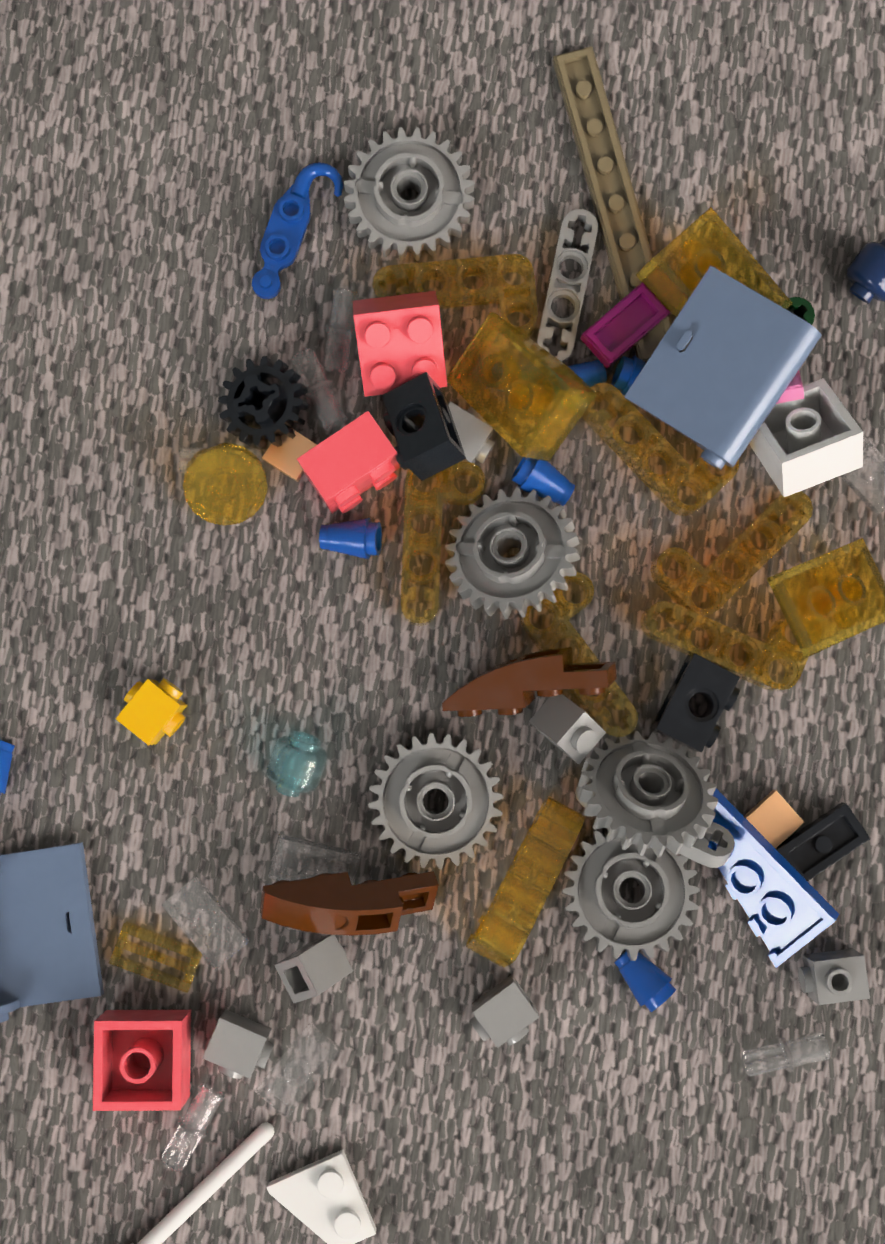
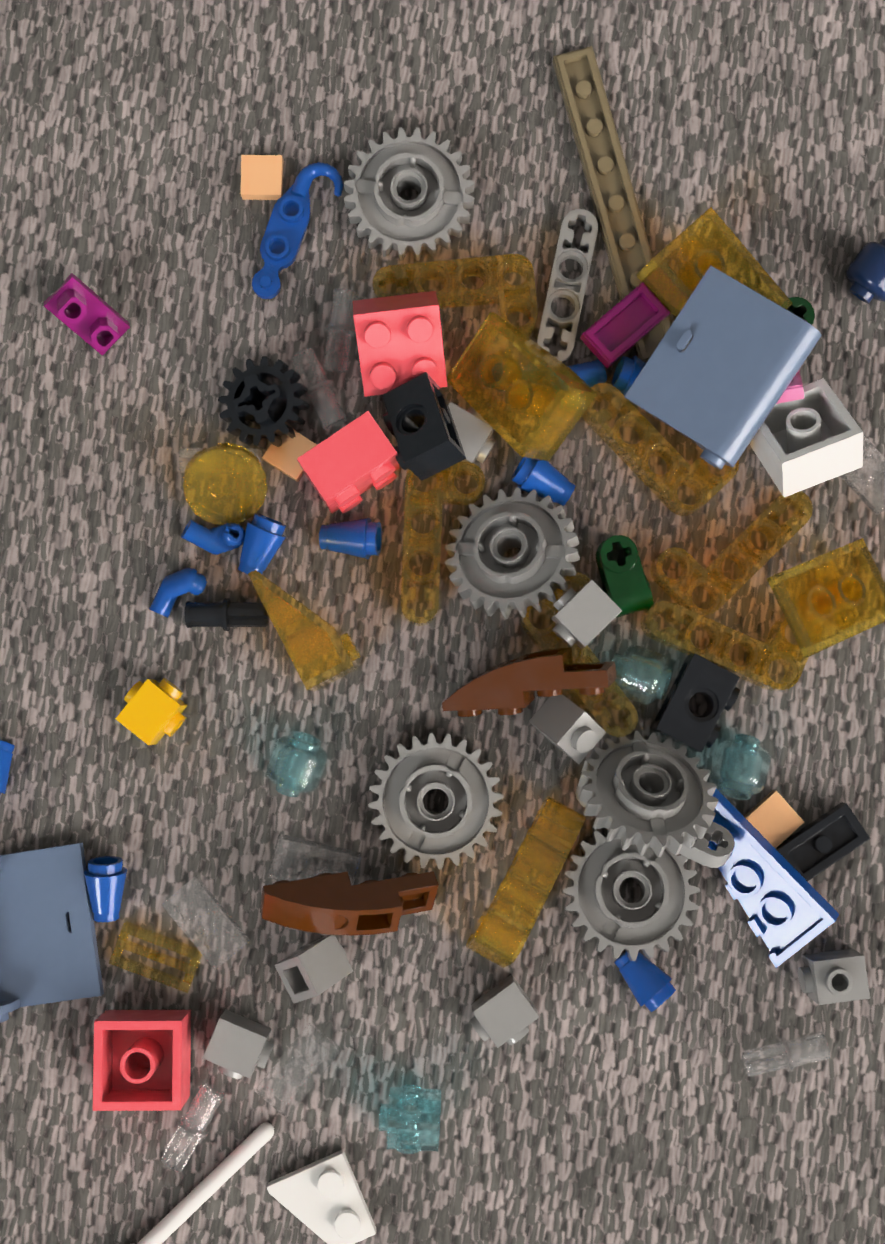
(87, 314): none -> magenta hips
(105, 887): none -> blue cone
(175, 585): none -> blue arm
(216, 539): none -> blue arm
(225, 614): none -> black axle
(260, 543): none -> blue cone
(261, 177): none -> light nougat tile
(312, 643): none -> clear yellow slope
(411, 1119): none -> clear light blue brick
(583, 614): none -> light grey brick
(624, 583): none -> dark green piece
(642, 674): none -> clear light blue head
(740, 767): none -> clear light blue head

